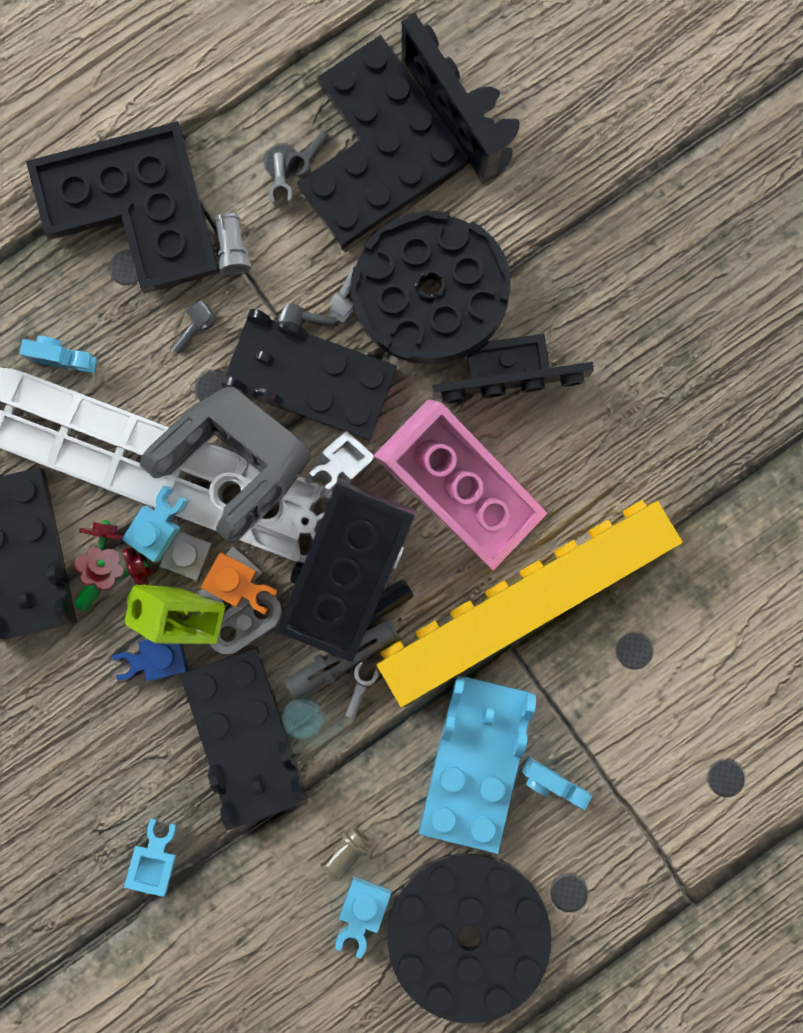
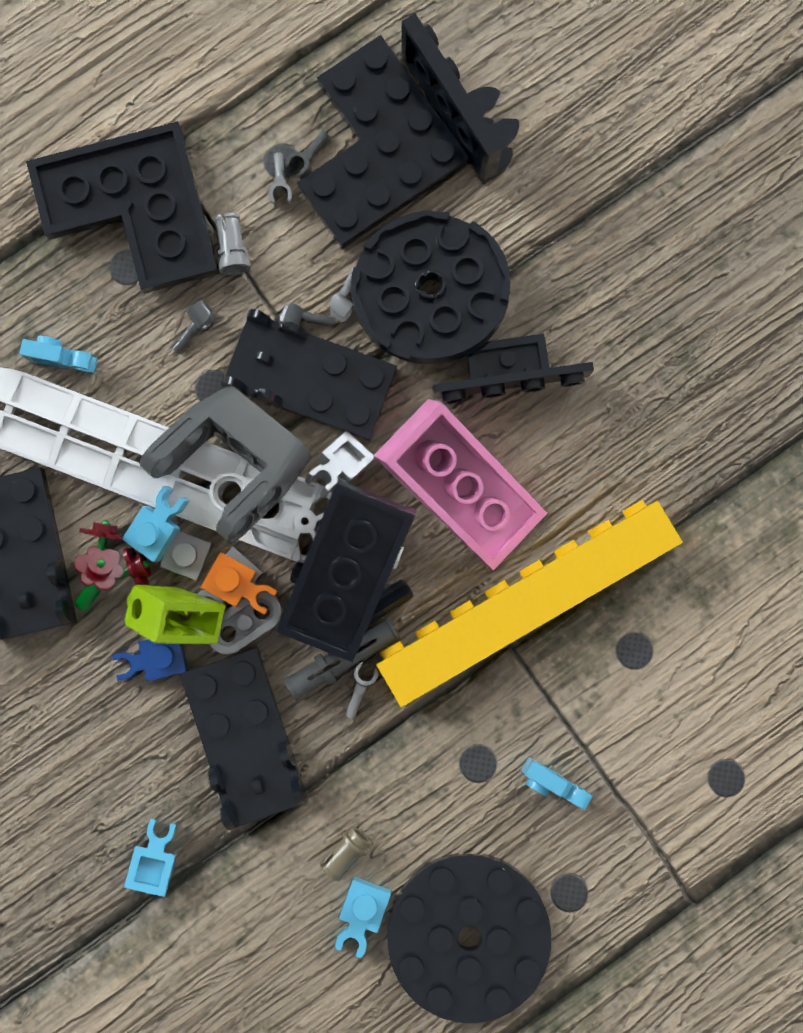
(302, 718): clear light blue plate -> none
(477, 763): medium azure hinge -> none

